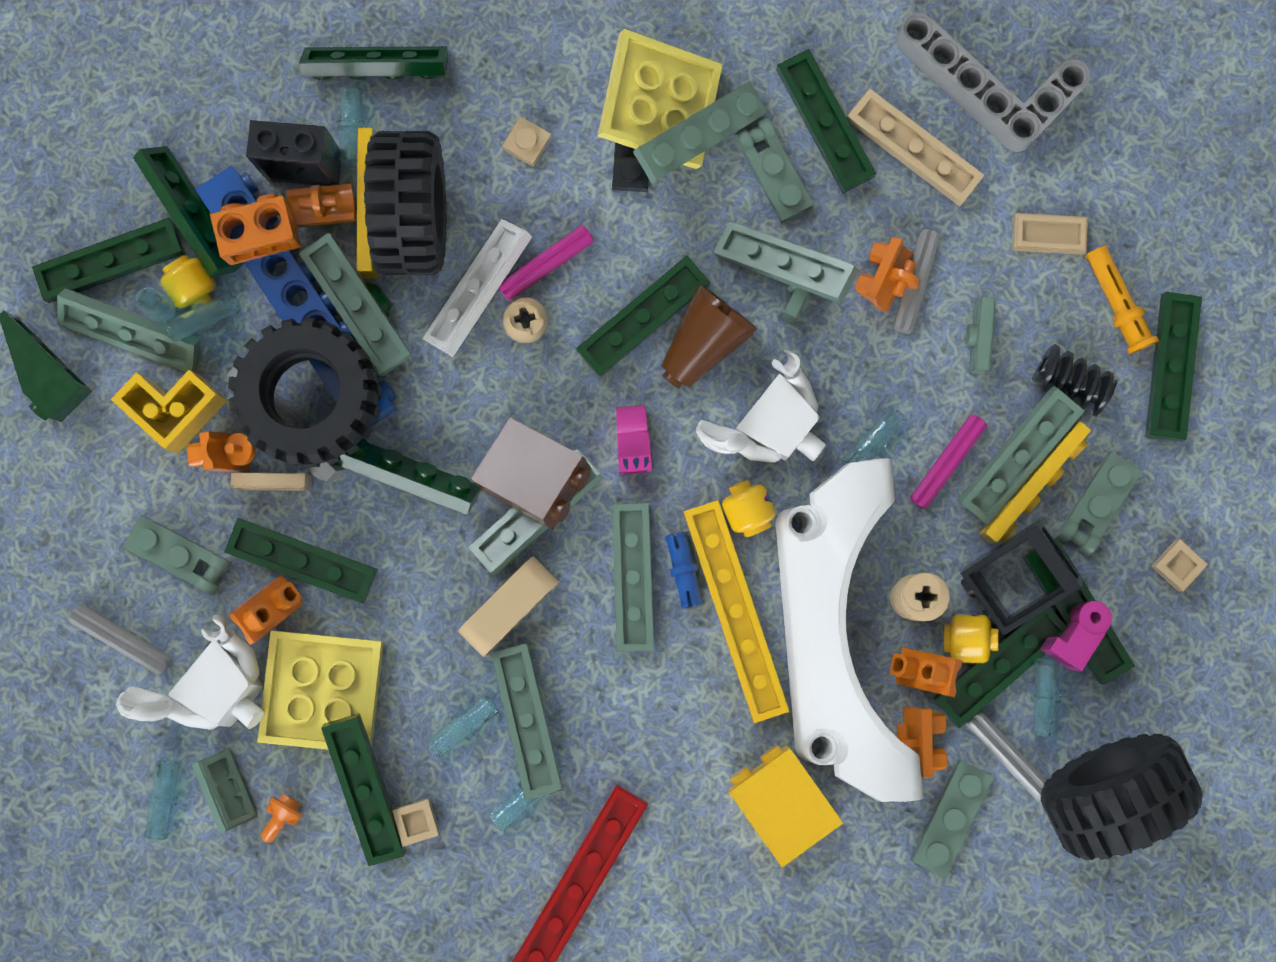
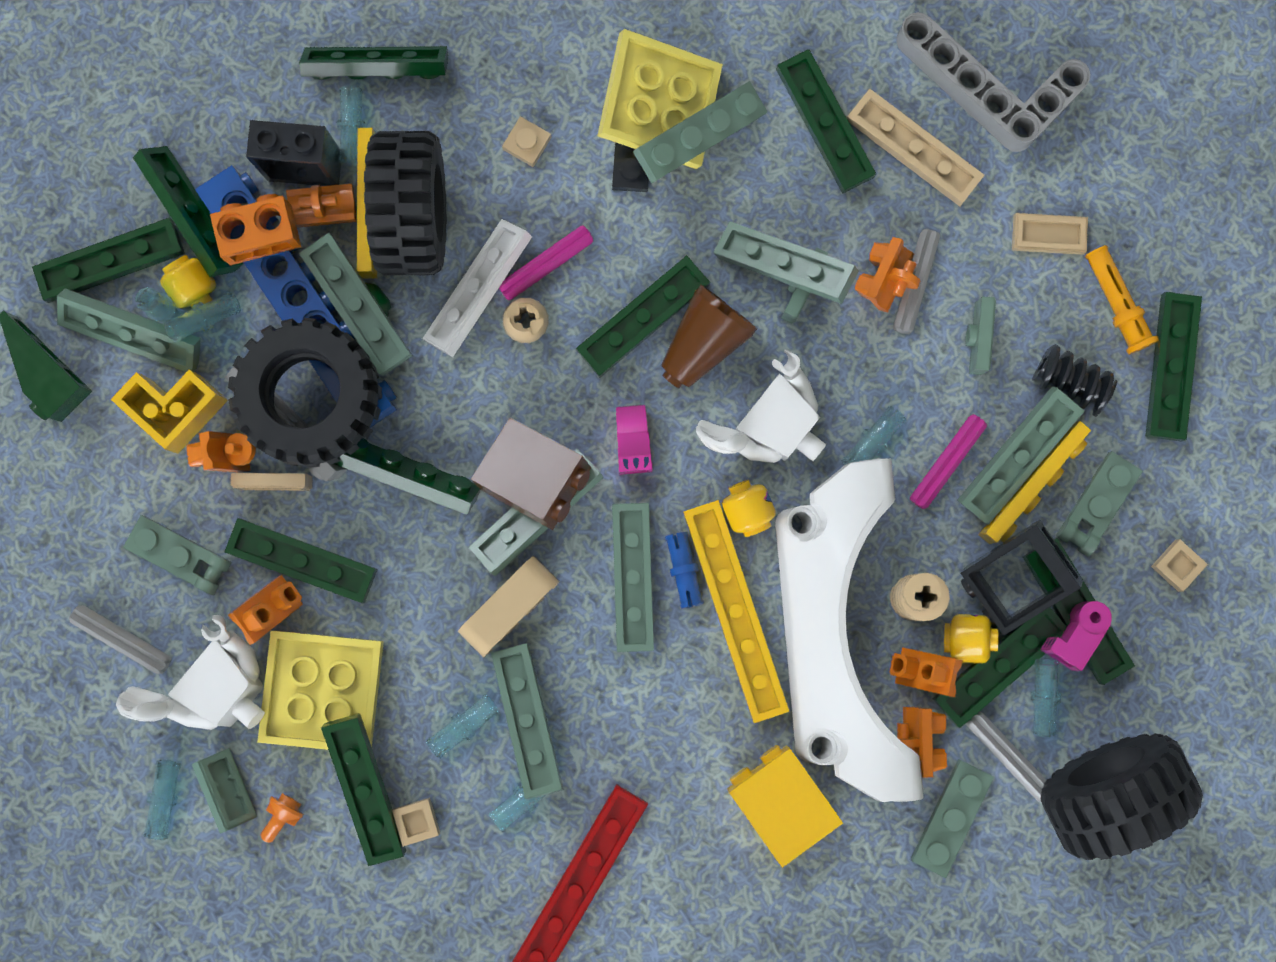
(774, 171): sand green plate -> none

